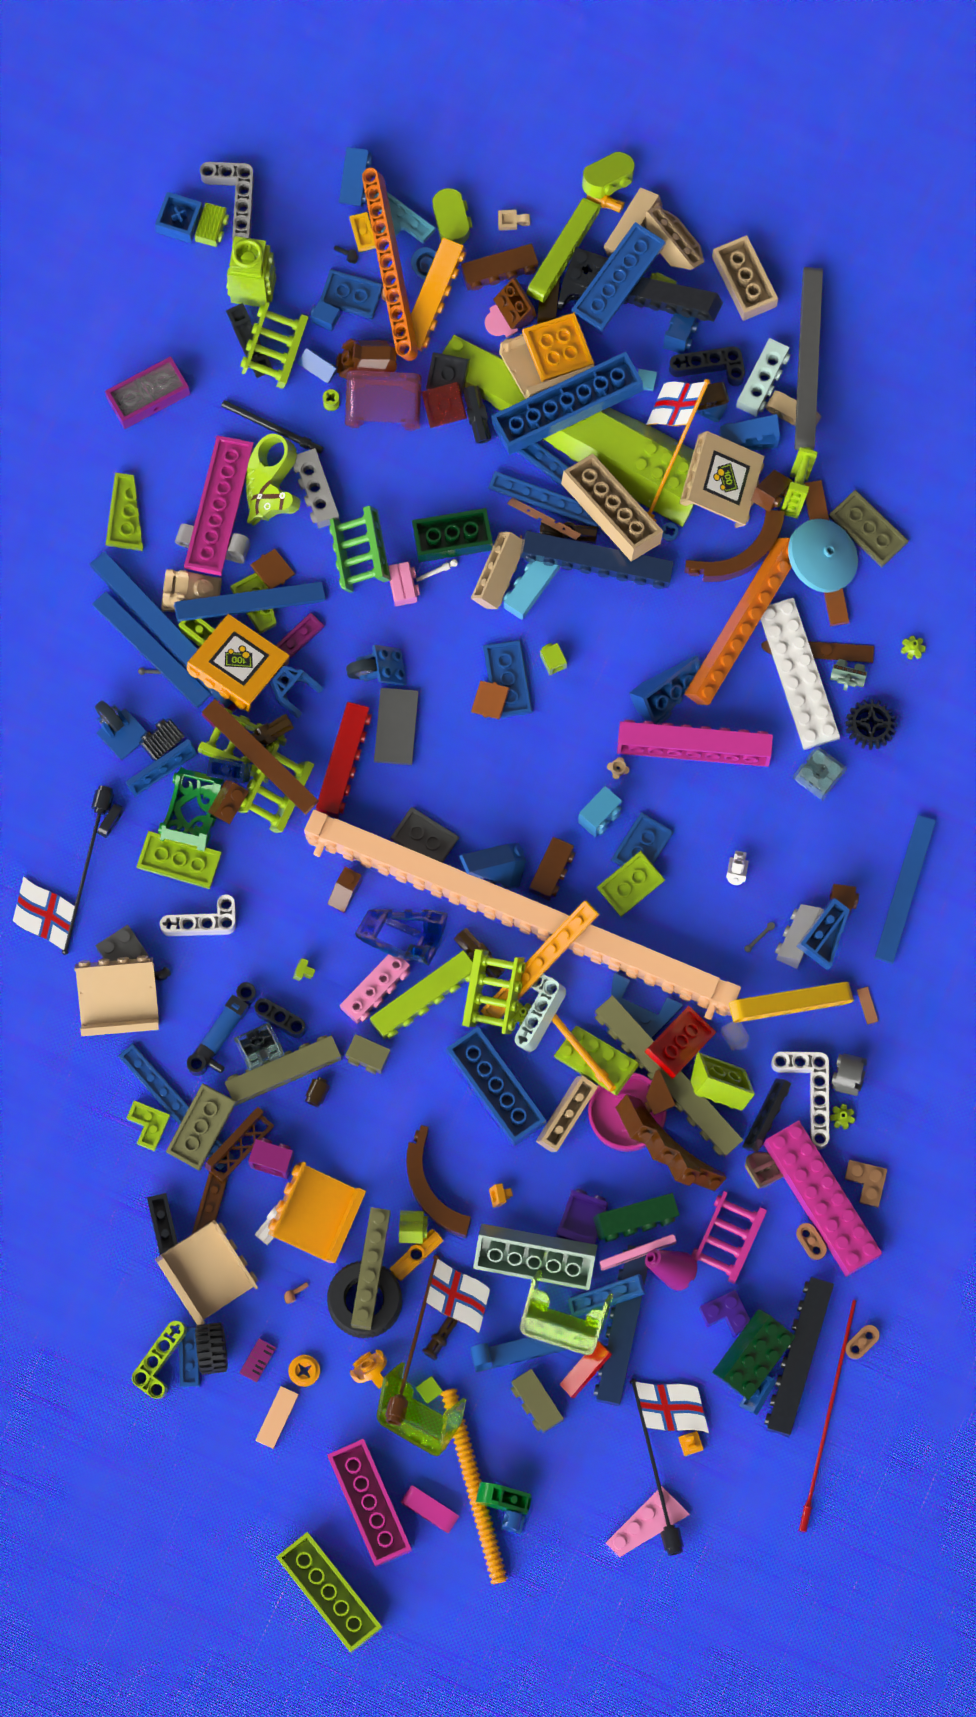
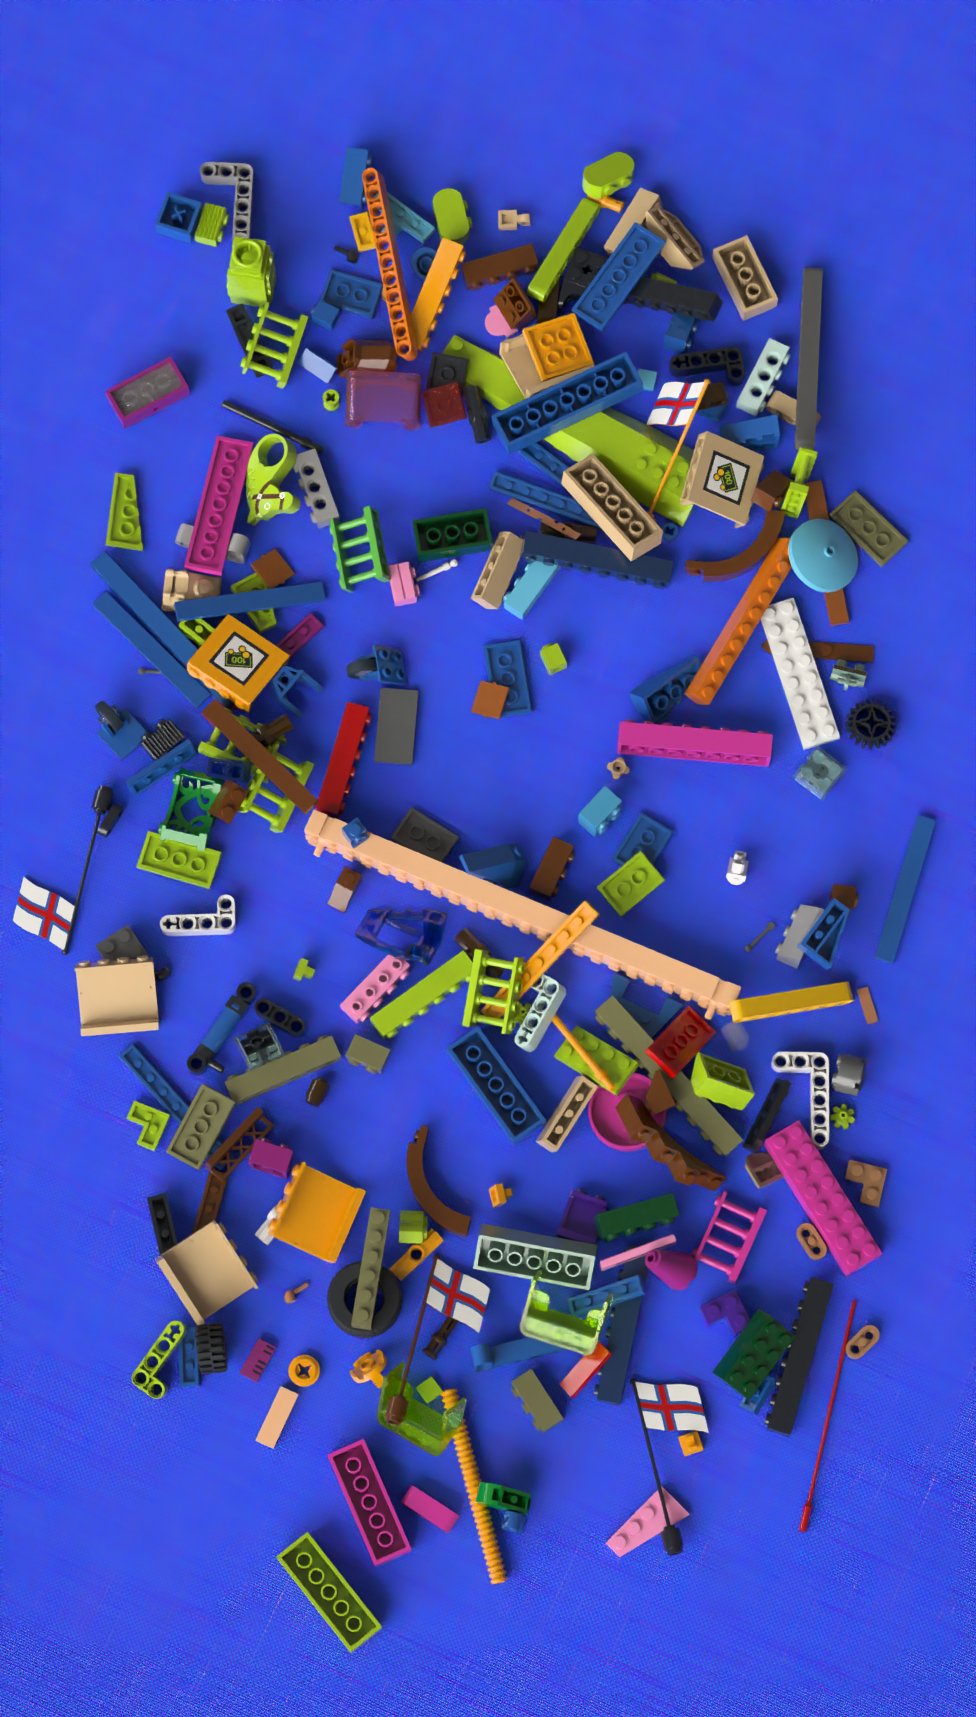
(355, 833): none -> blue brick
(913, 647): lime plant -> none

